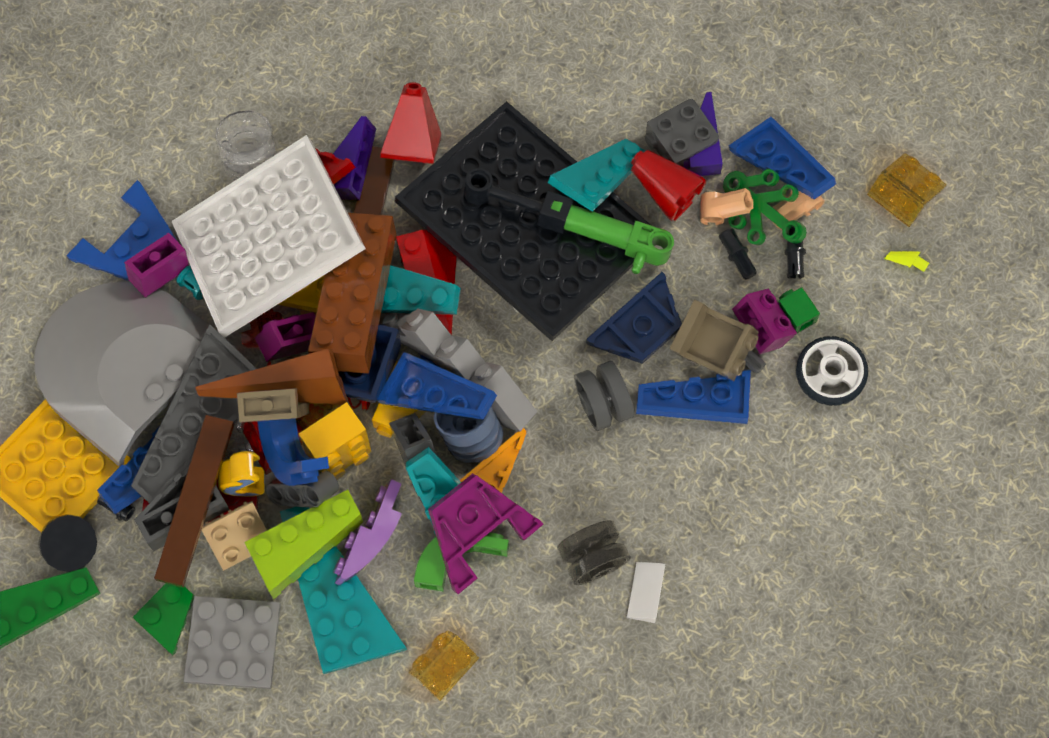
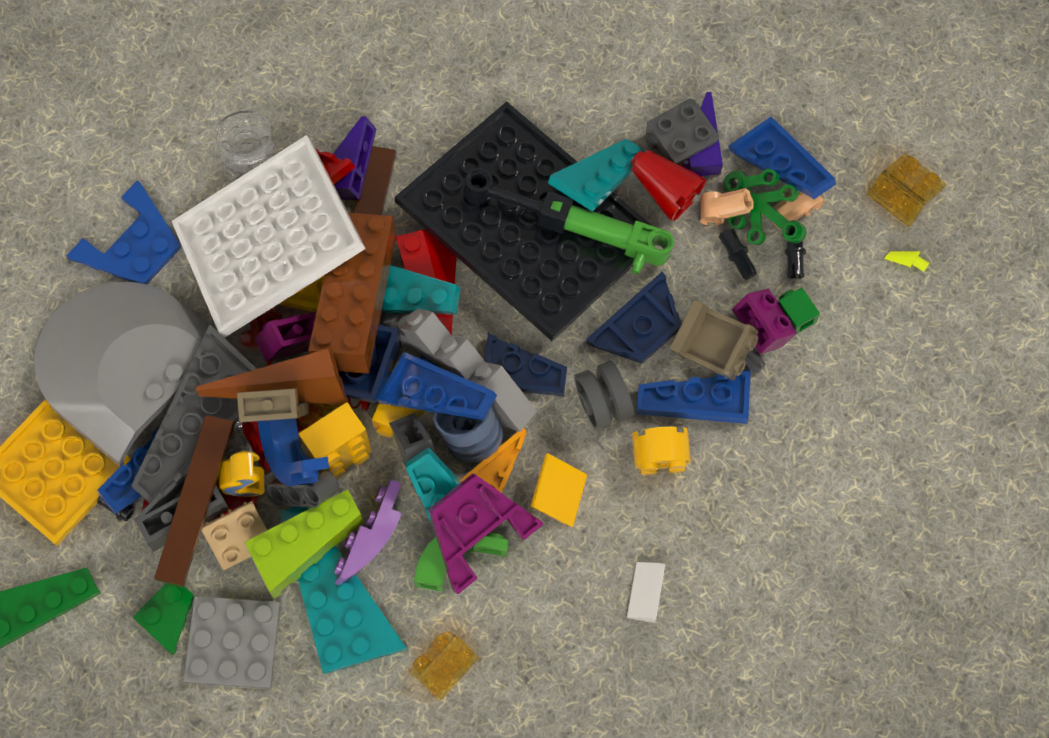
(67, 543): black tile -> none
(156, 264): magenta brick -> none
(188, 280): teal bush -> none
(414, 128): slope -> none
(528, 371): none -> dark blue wing
(559, 490): none -> yellow piece
(593, 552): clear smoke wheel -> none
(661, 449): none -> yellow brick
(827, 347): white wheel -> none

